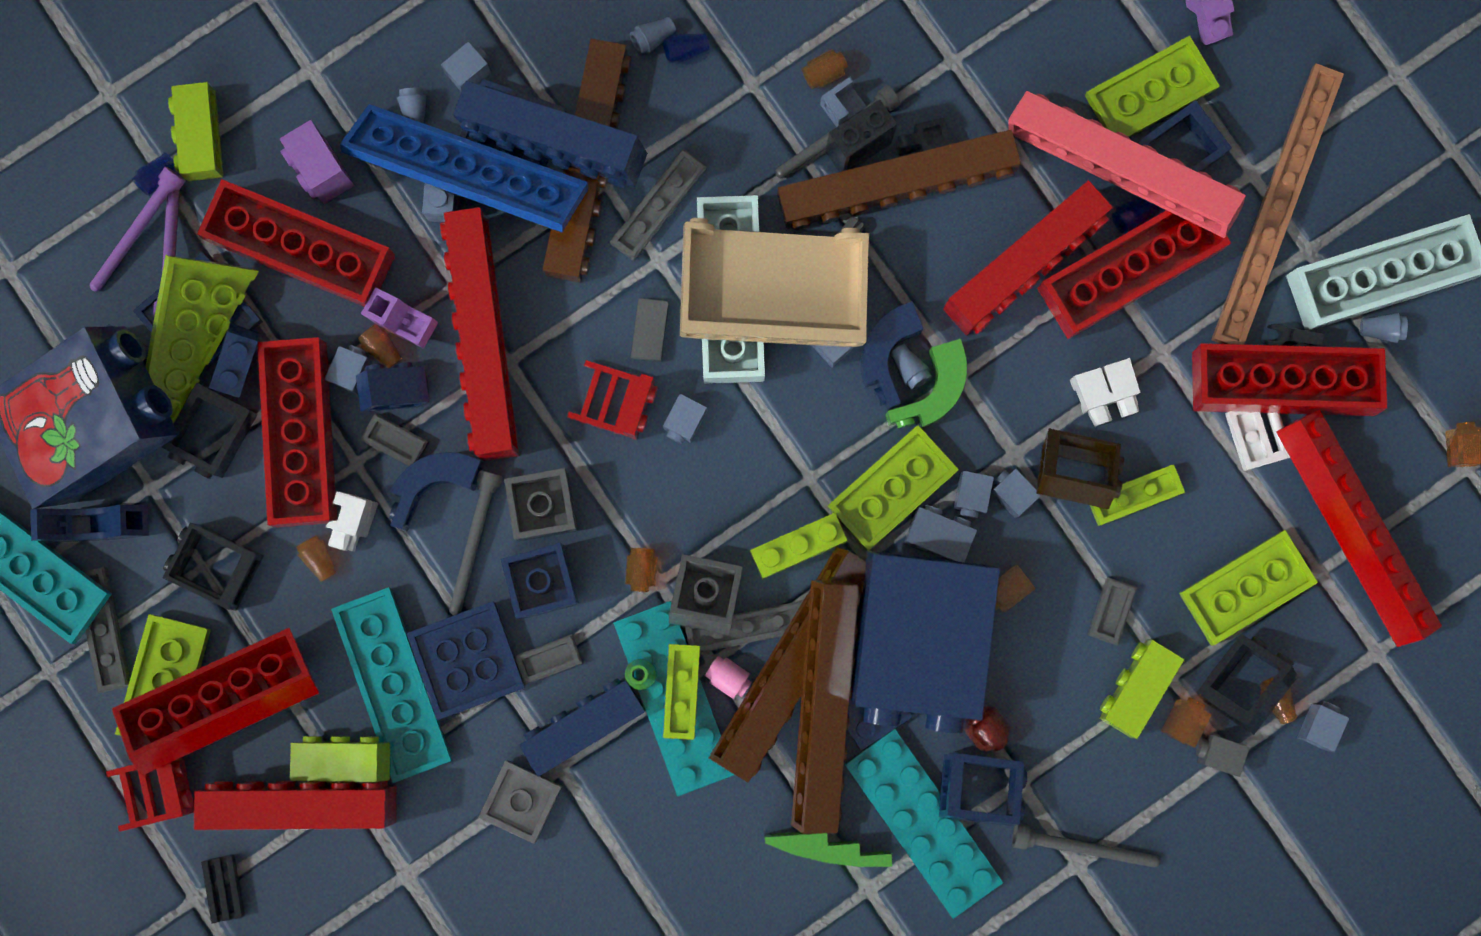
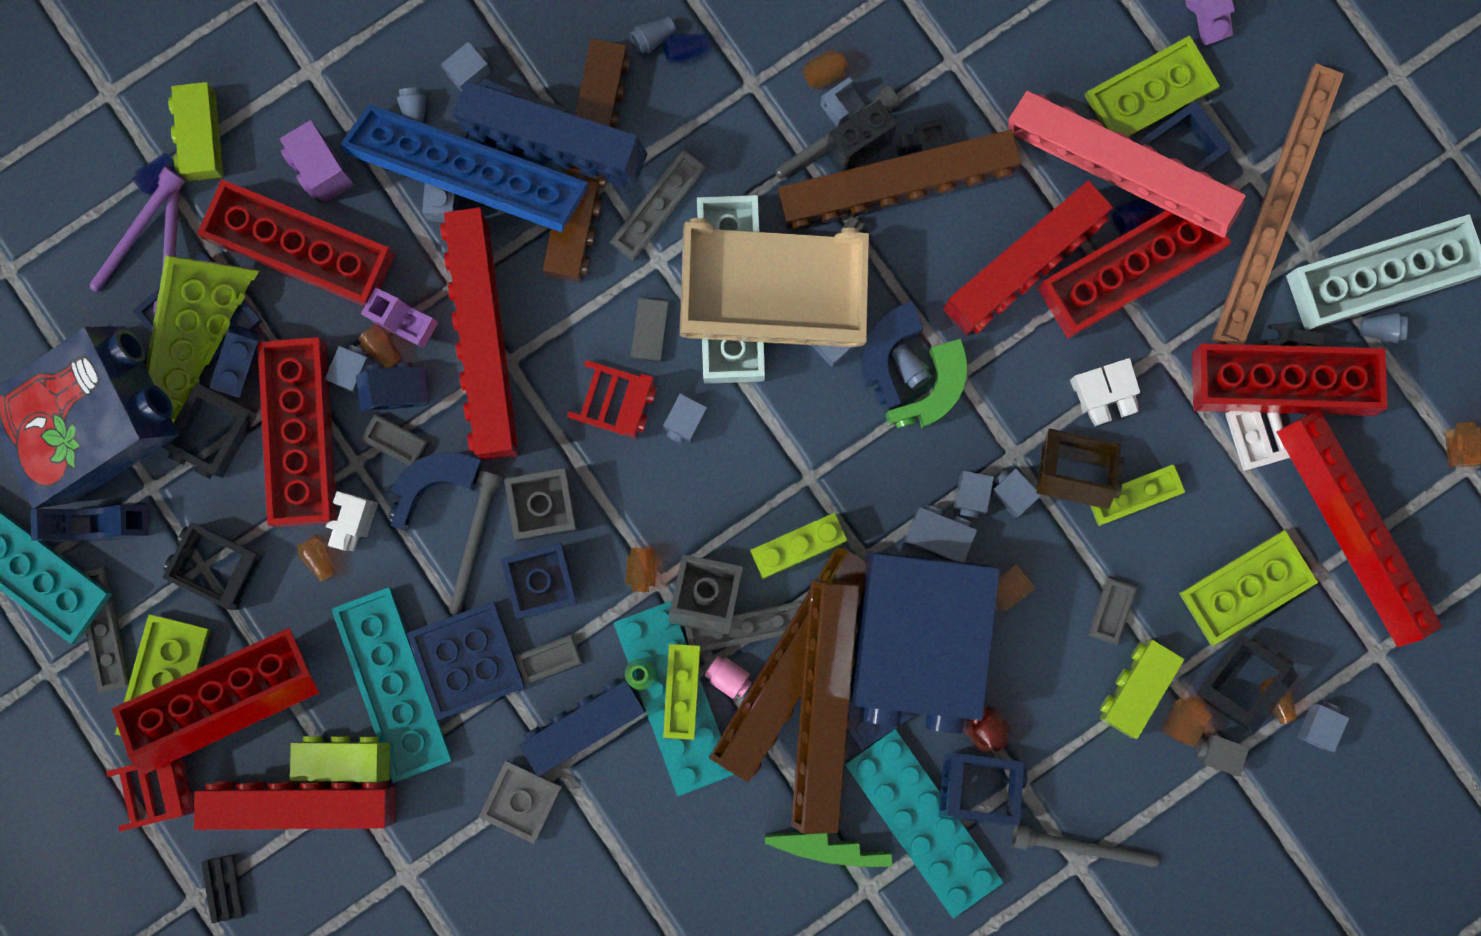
(892, 488): lime plate -> none

